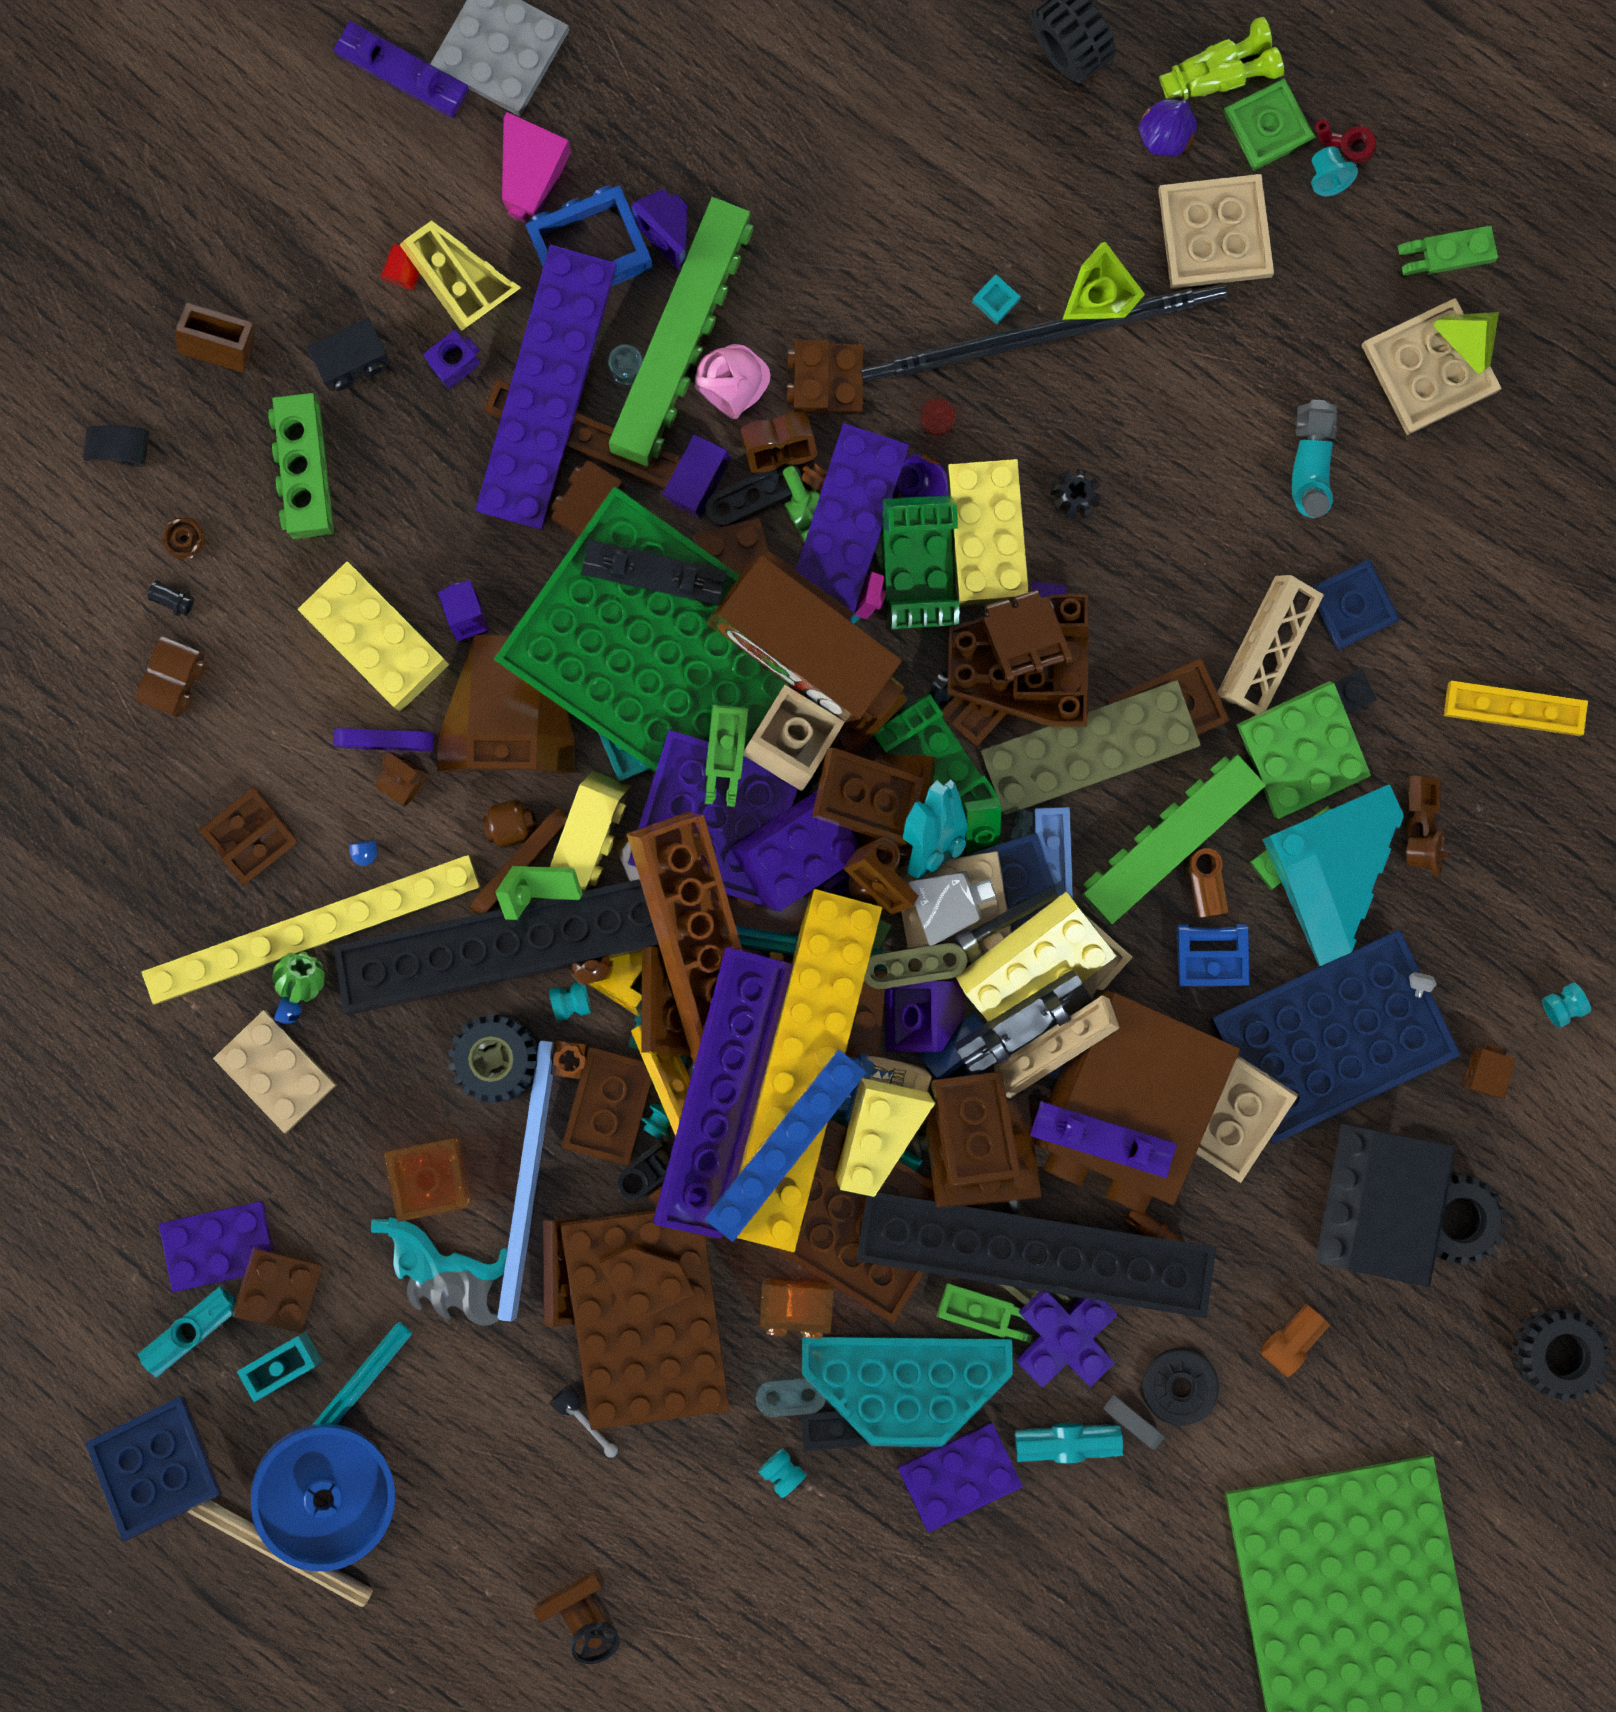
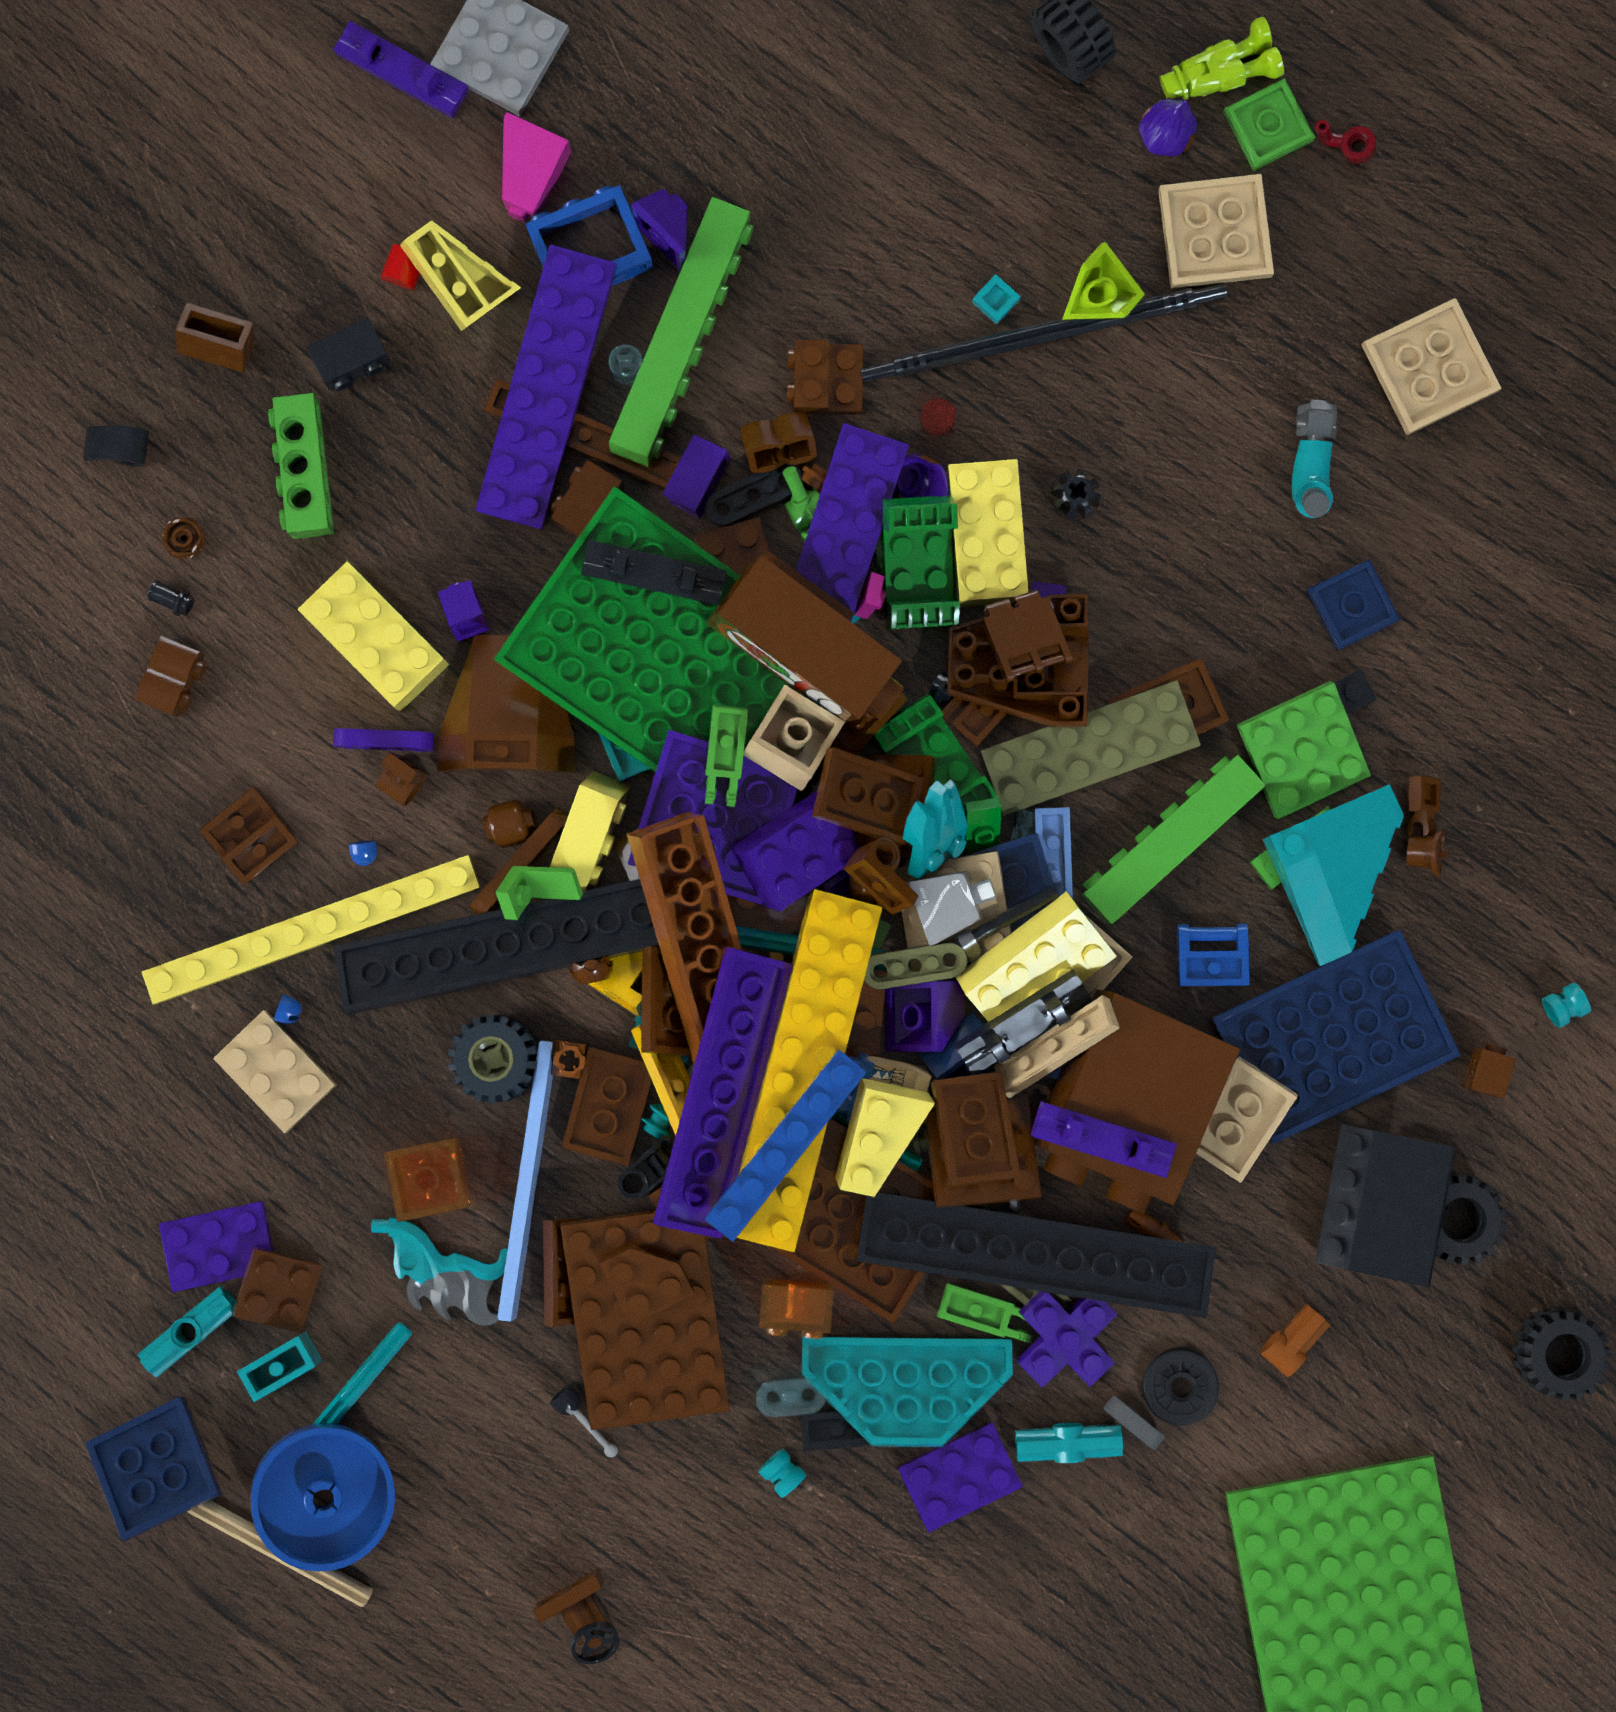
(298, 977): bright green piece -> none
(452, 373): dark purple brick -> none
(570, 1000): teal wheel -> none
(732, 379): bright pink helmet -> none
(1207, 887): dark orange piece -> none
(1259, 638): tan fence -> none
(1332, 172): teal piece -> none
(1421, 983): light grey rock -> none
(1451, 251): bright green hinge -> none
(1470, 336): lime slope -> none
(1515, 708): yellow plate -> none

